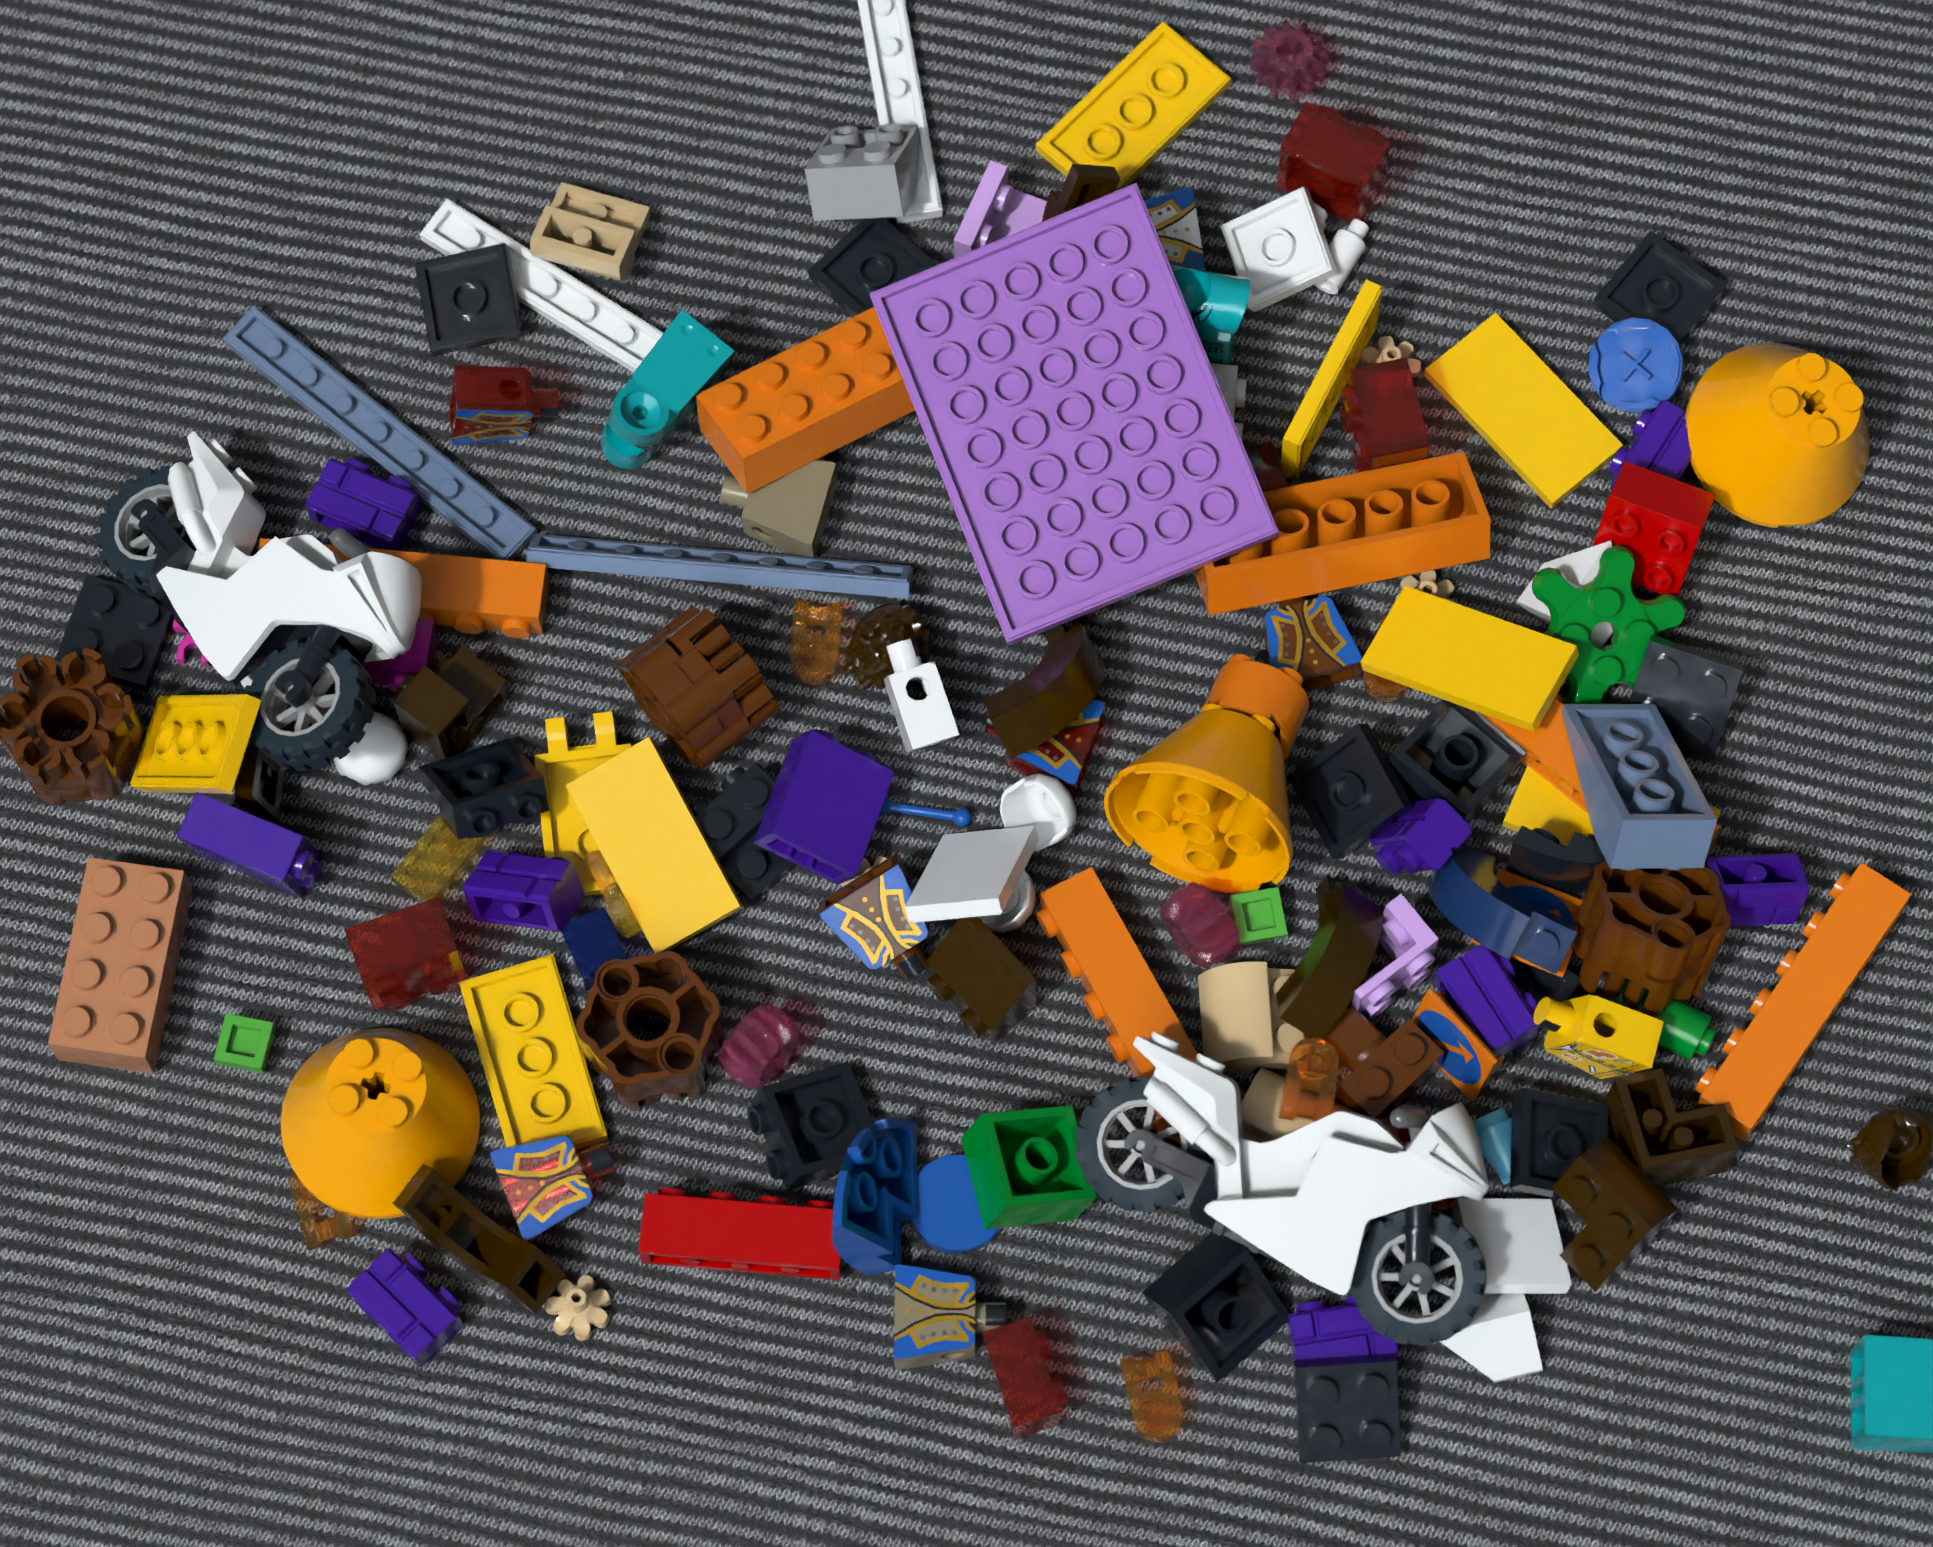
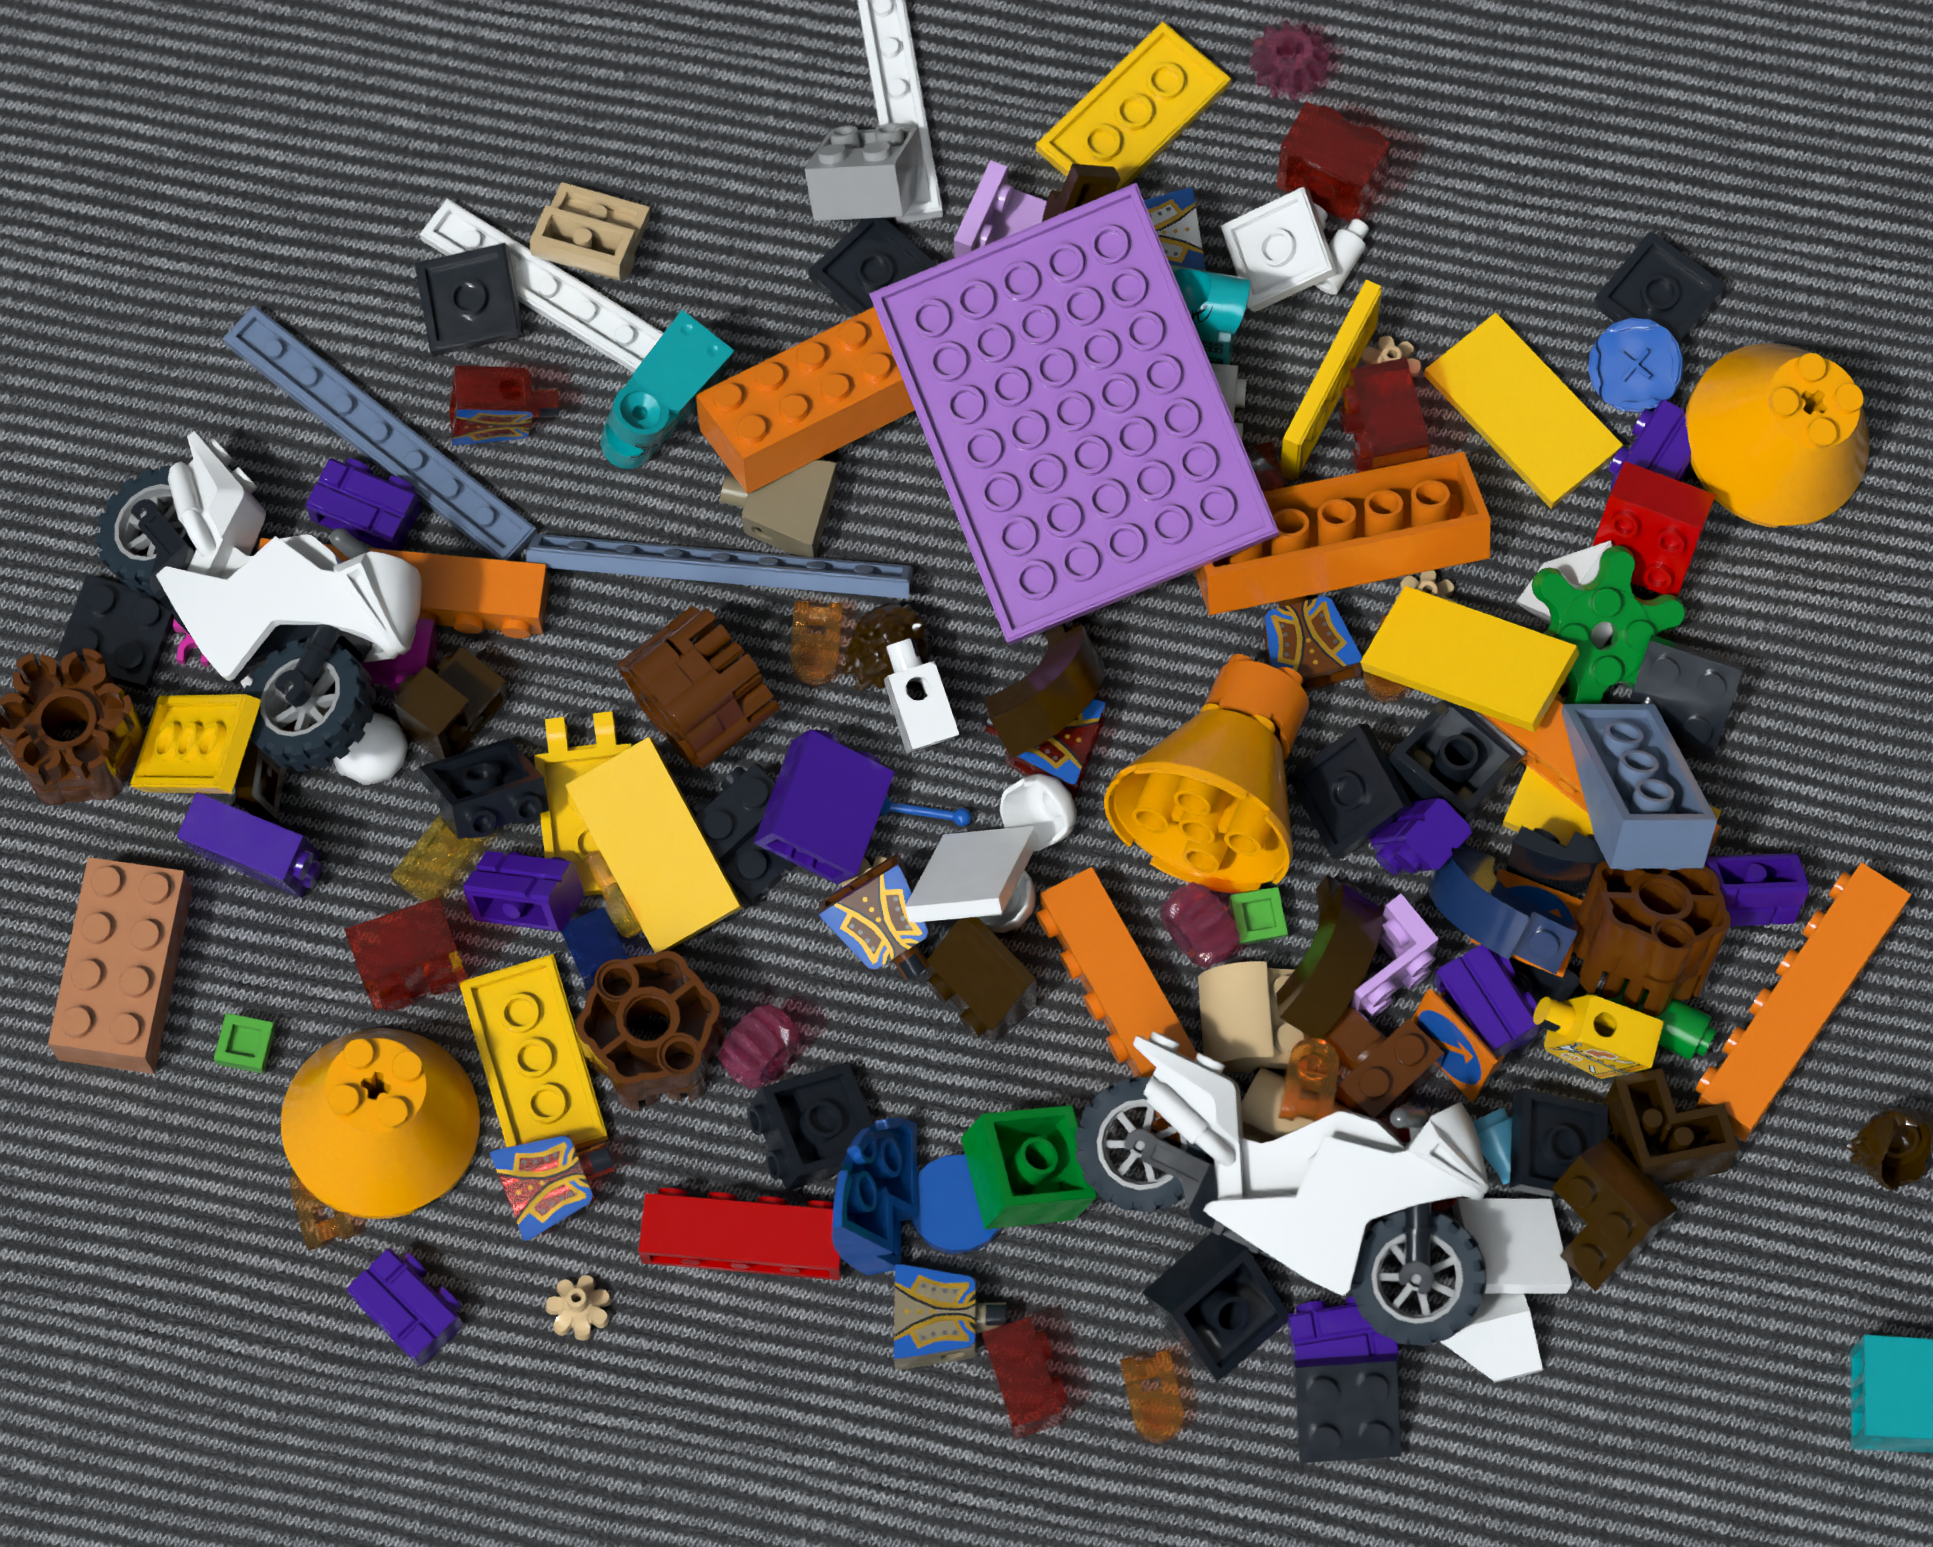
(477, 1242): dark brown arch -> none

